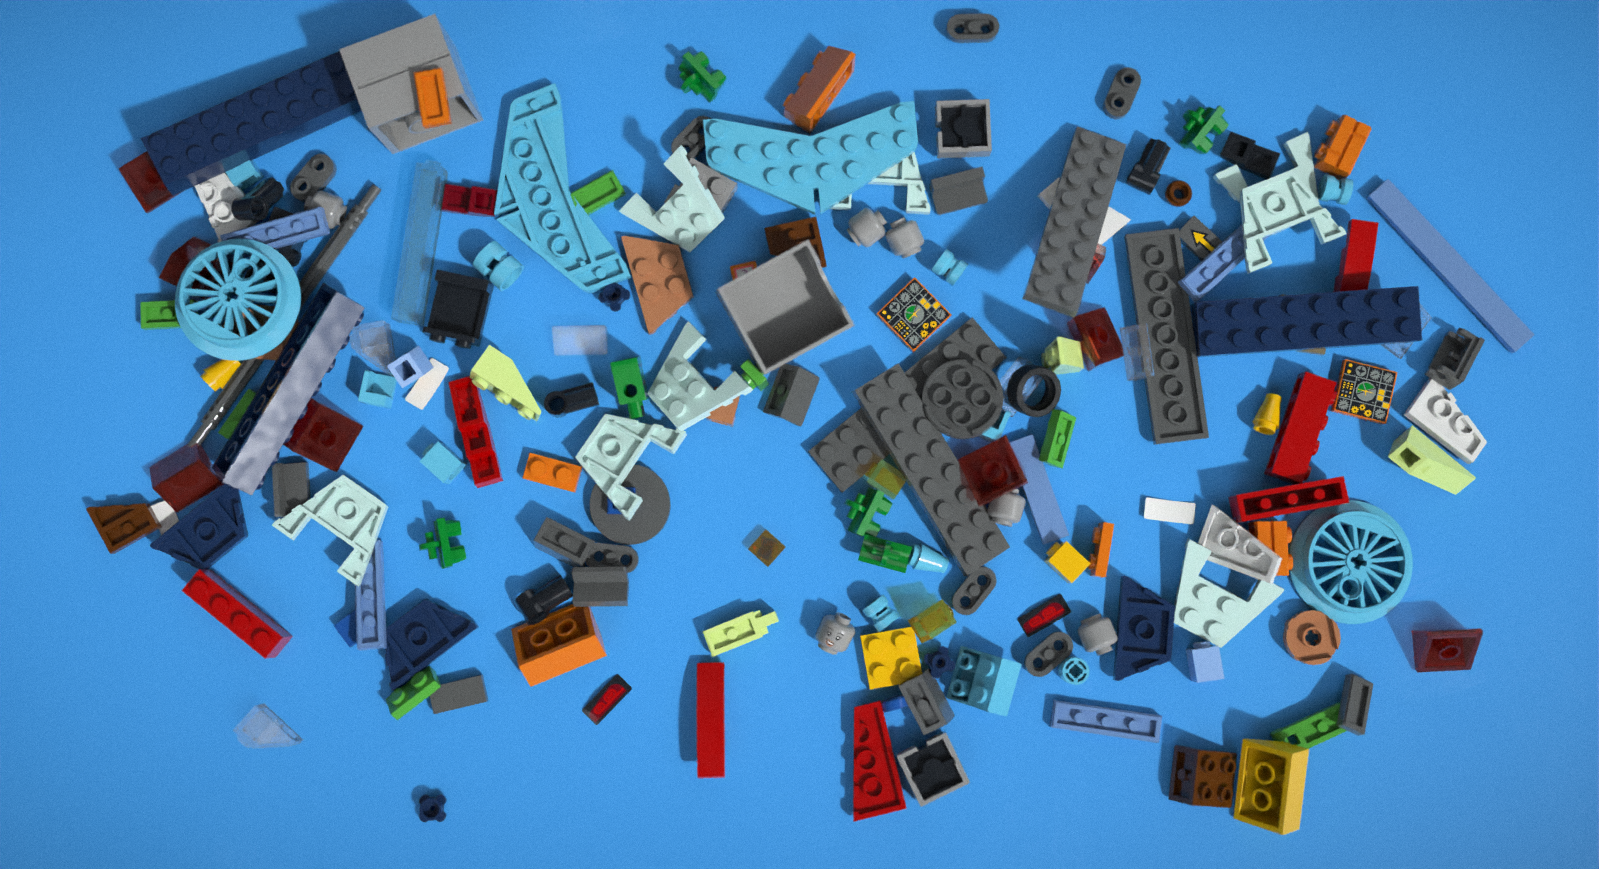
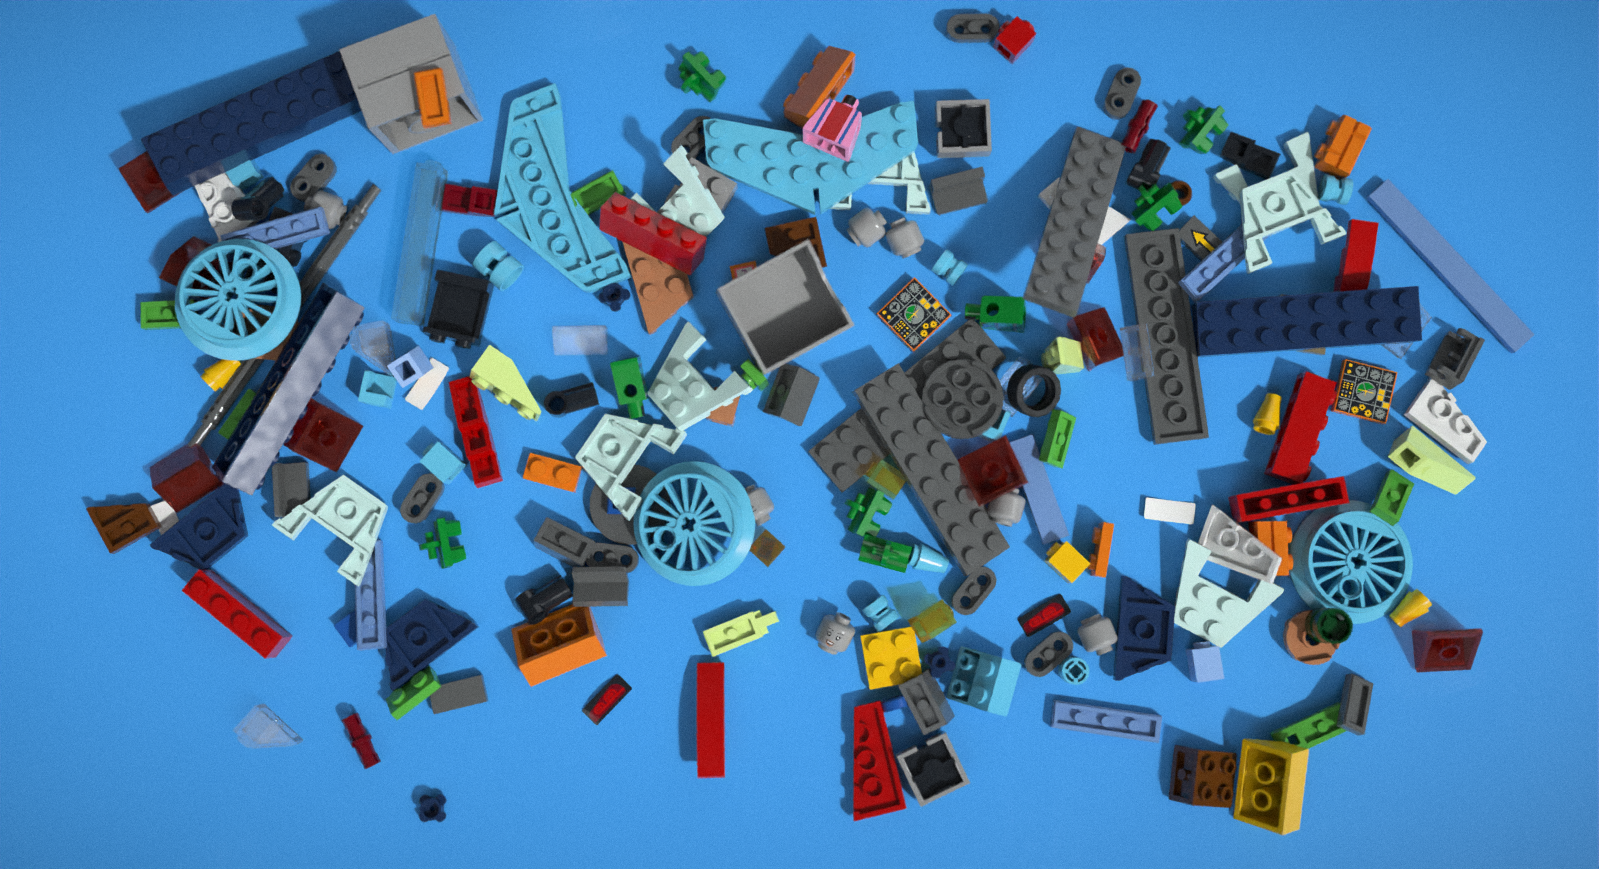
(361, 741): none -> dark red pin
(420, 496): none -> dark grey plate
(652, 233): none -> red brick
(730, 501): none -> medium azure piece
(760, 503): none -> light grey head
(834, 127): none -> bright pink torso
(1010, 313): none -> green torso
(1014, 38): none -> red brick
(1139, 125): none -> dark red pin
(1154, 200): none -> green hips
(1329, 625): none -> dark green wheel
(1392, 497): none -> bright green plate
(1410, 608): none -> yellow cone

